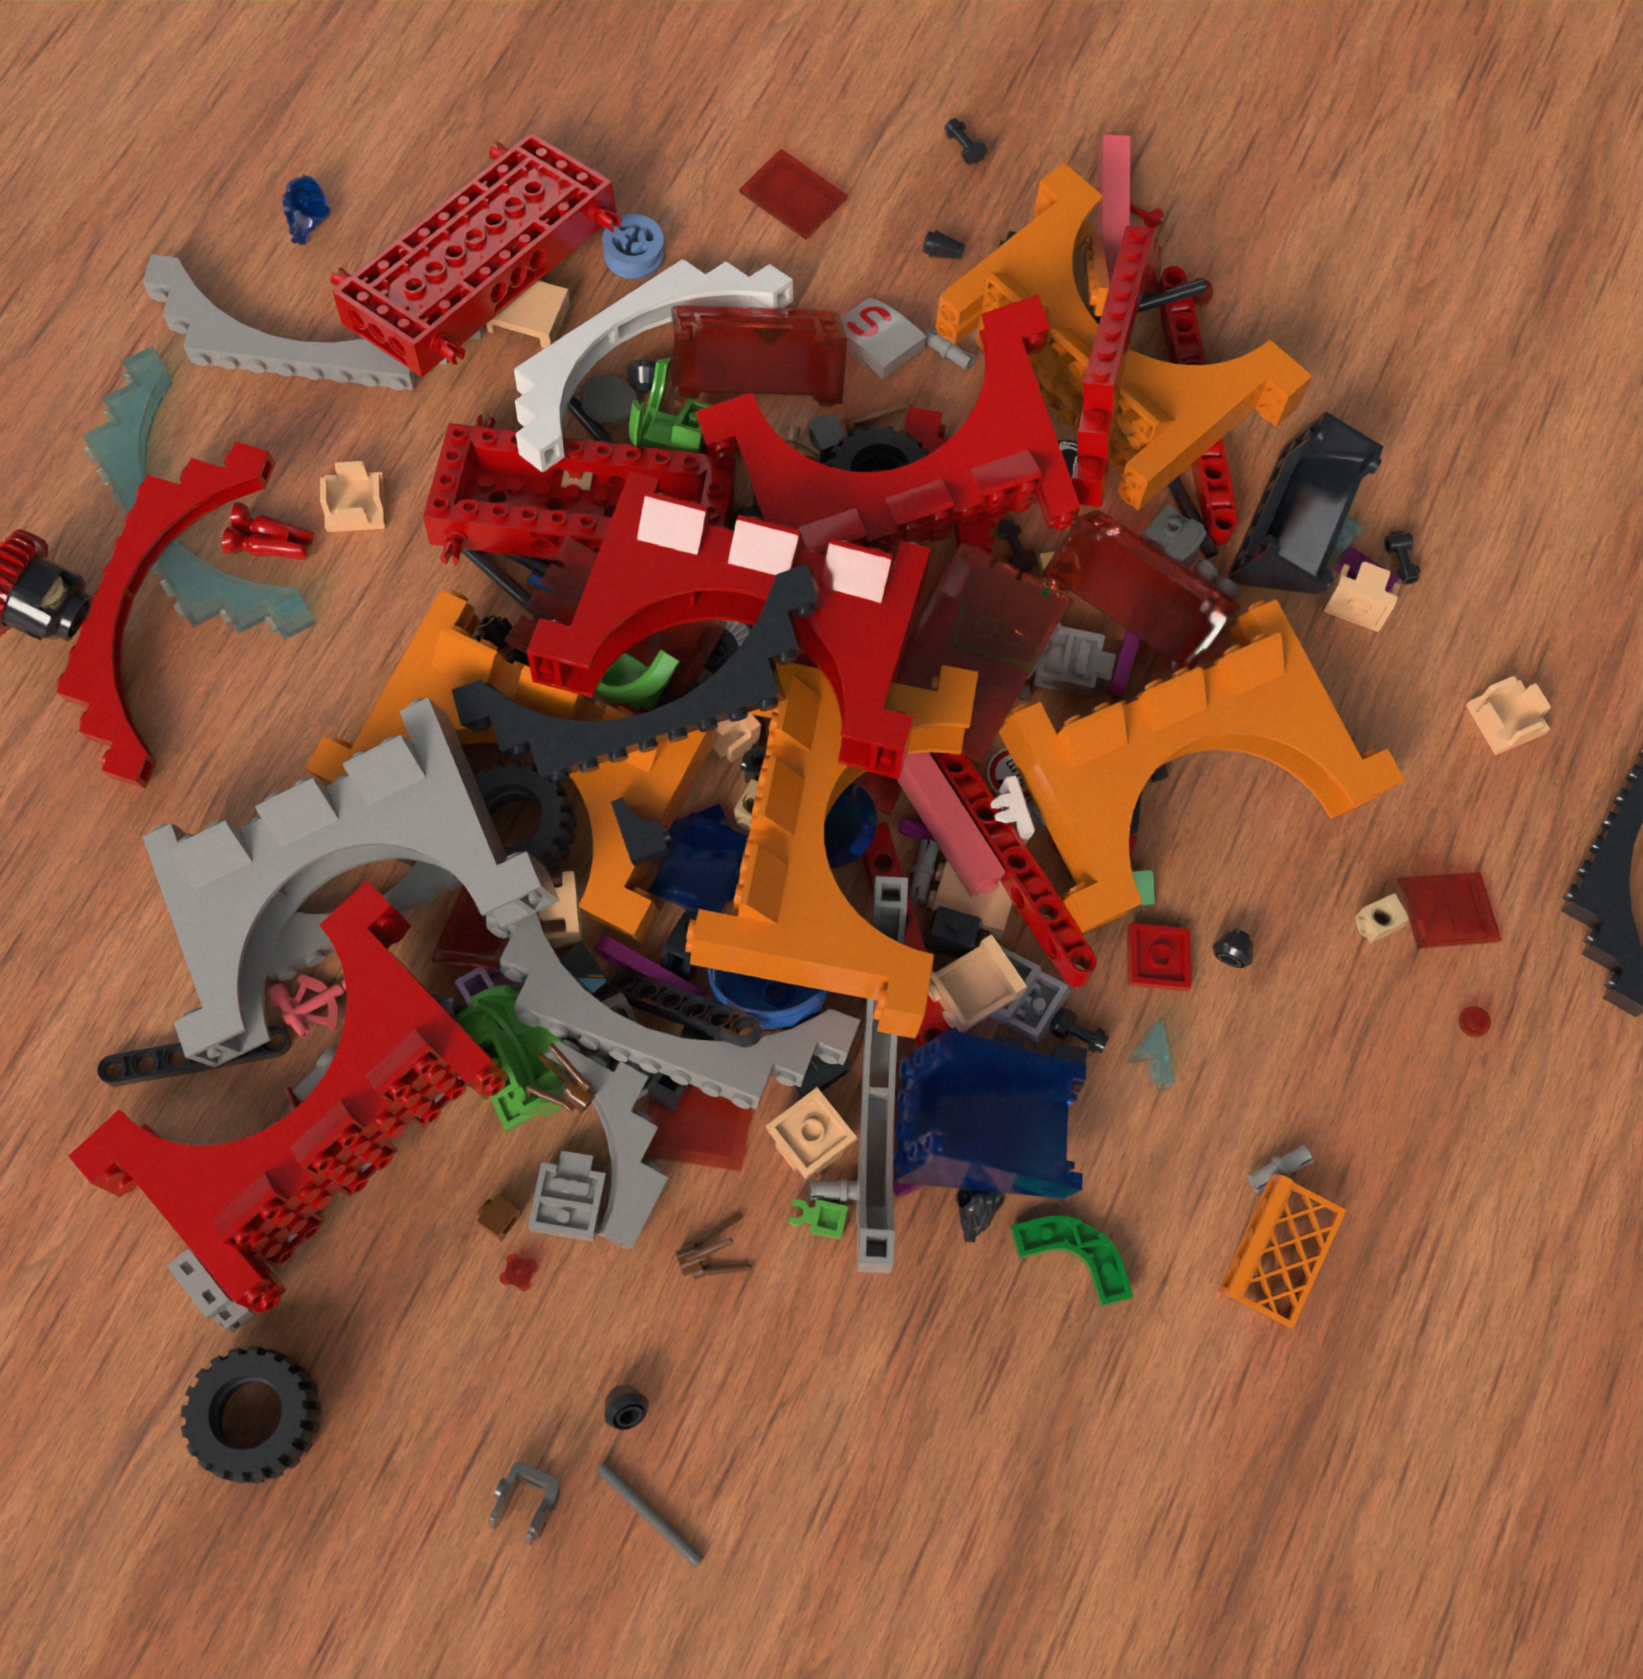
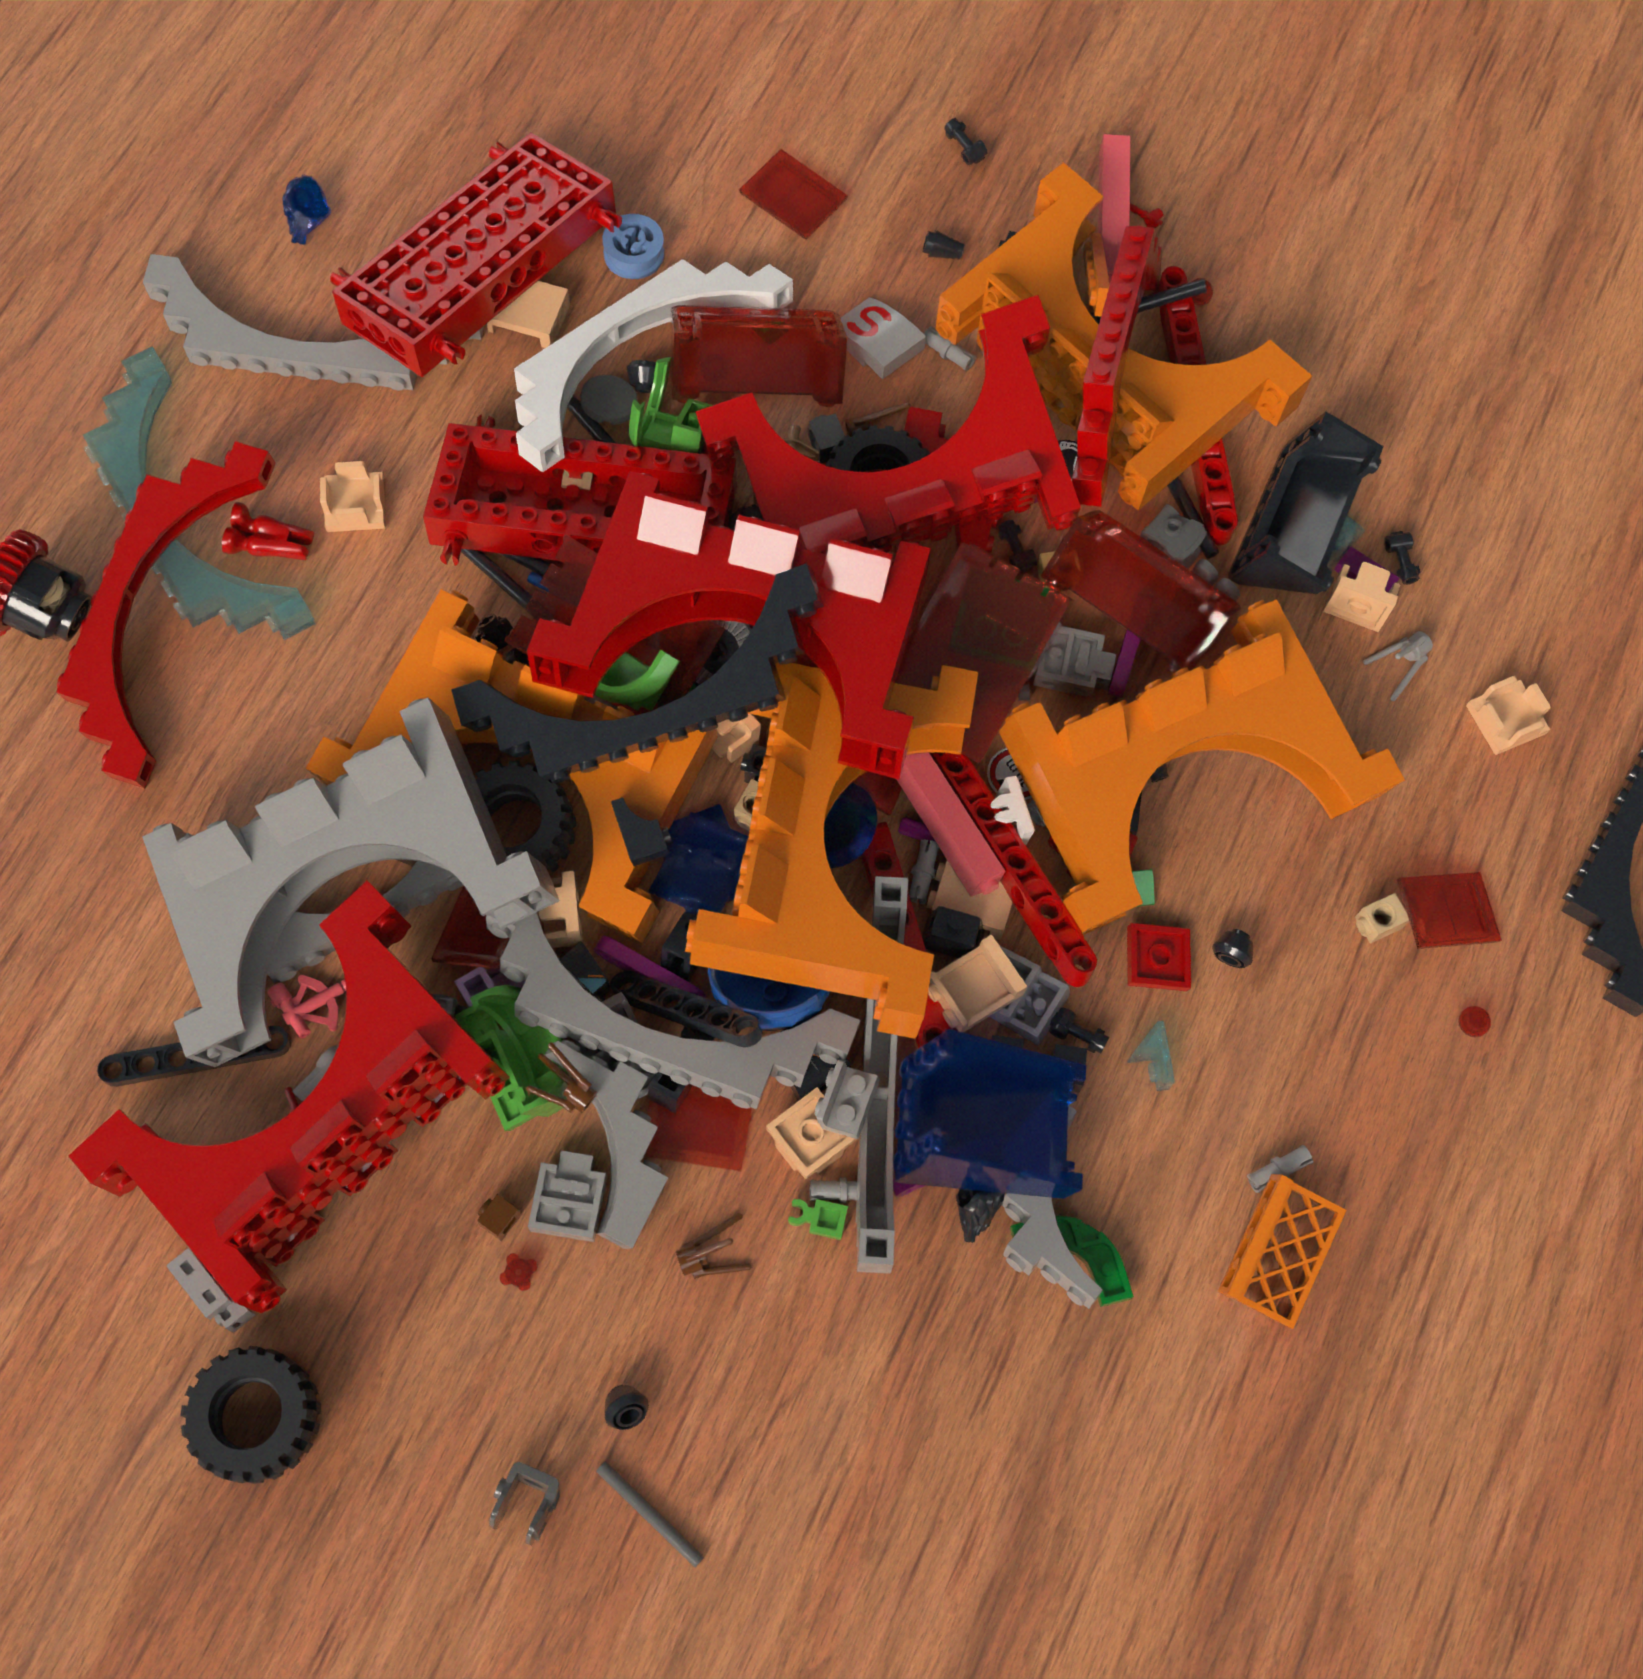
(846, 1100): none -> light grey bracket
(1042, 1245): none -> light grey arch
(1412, 649): none -> light grey plant

